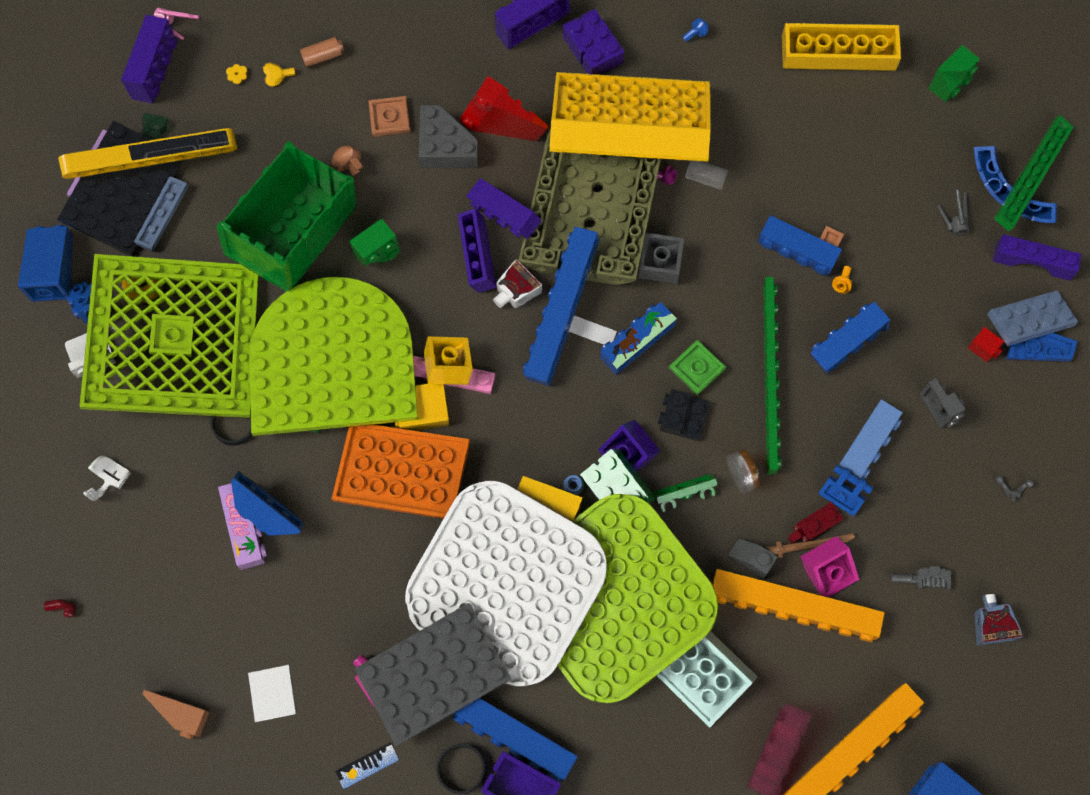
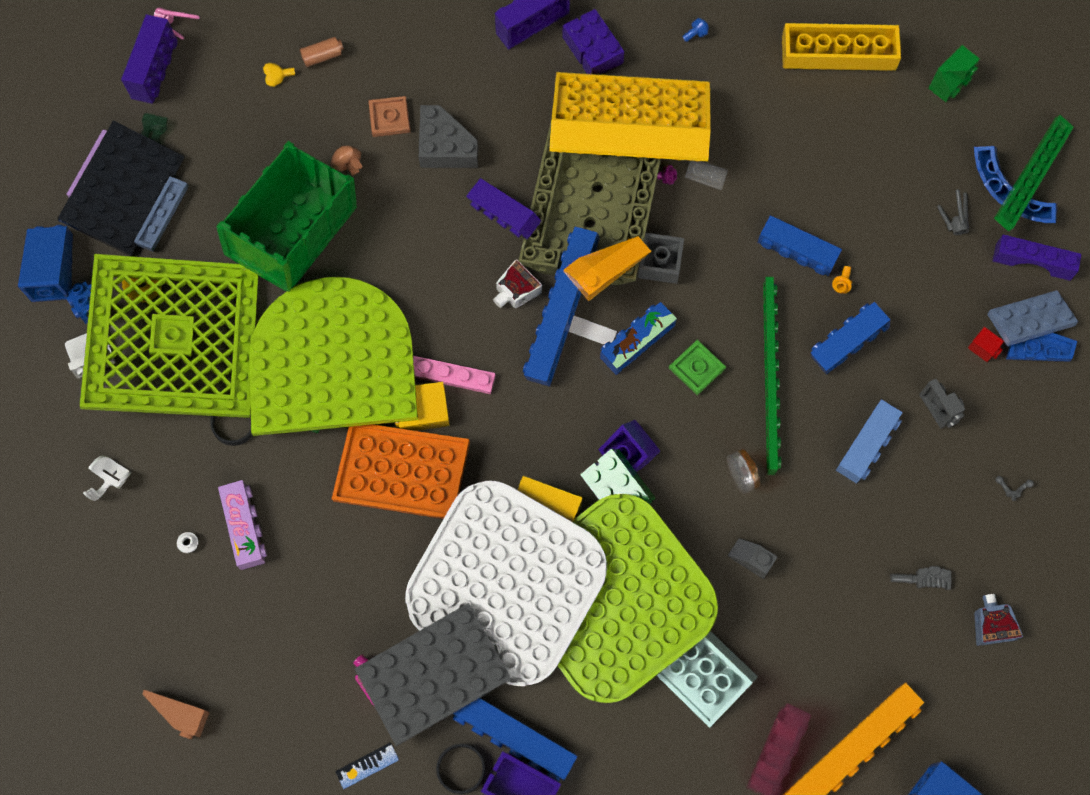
(60, 604): dark red arm -> none
(147, 153): yellow beam -> none
(193, 542): none -> white plate
(236, 73): yellow plant -> none
(262, 508): blue wedge -> none
(271, 693): white sticker -> none
(375, 244): green slope -> none
(448, 360): yellow slope -> none
(476, 250): dark purple brick -> none
(499, 114): red wedge -> none
(573, 479): medium blue plate -> none
(601, 268): none -> light orange wedge
(683, 415): black plate -> none
(685, 490): green plate -> none
(779, 549): medium nougat sword -> none
(797, 605): light orange brick -> none
(816, 524): dark red hinge -> none
(830, 567): dark pink slope -> none
(832, 236): nougat plate -> none
(841, 494): blue plate -> none

